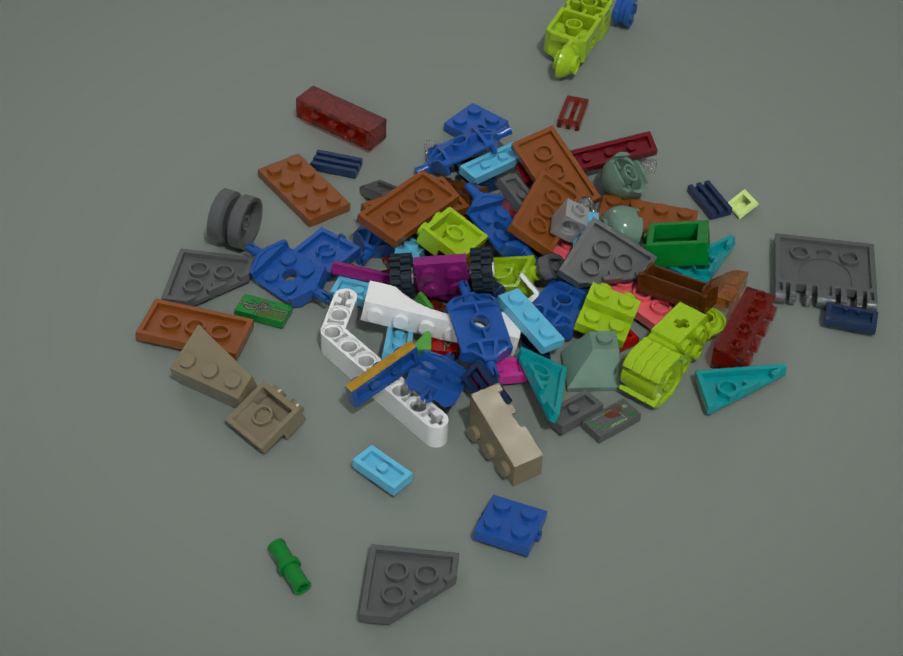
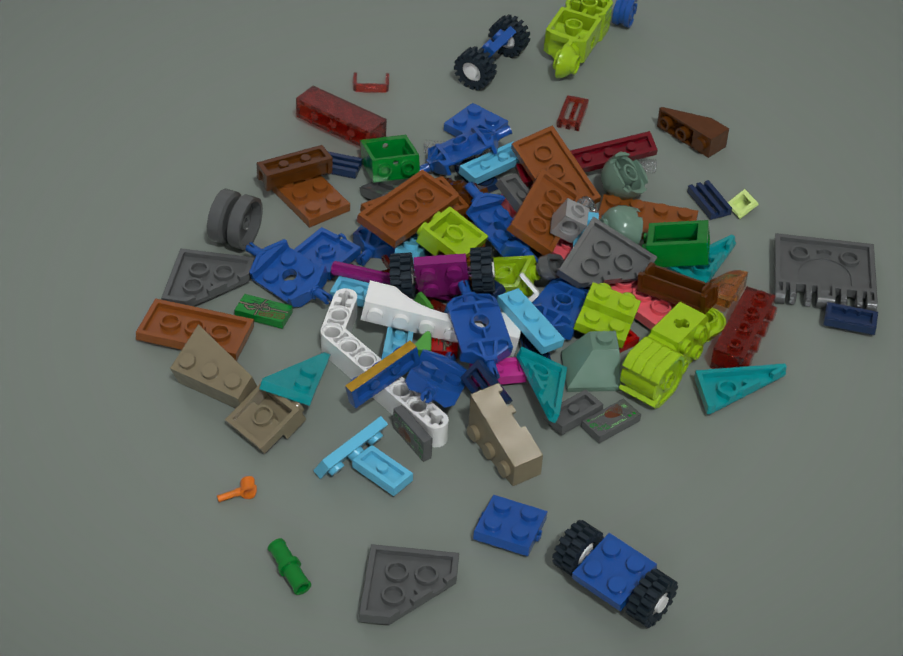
(246, 490): none -> orange hand
(294, 167): none -> reddish brown container
(297, 381): none -> teal wing
(351, 449): none -> medium azure plate
(370, 87): none -> clear red piece
(379, 159): none -> green window
(412, 433): none -> dark grey tile
(476, 66): none -> black plate
(615, 572): none -> plate
(694, 130): none -> reddish brown slope

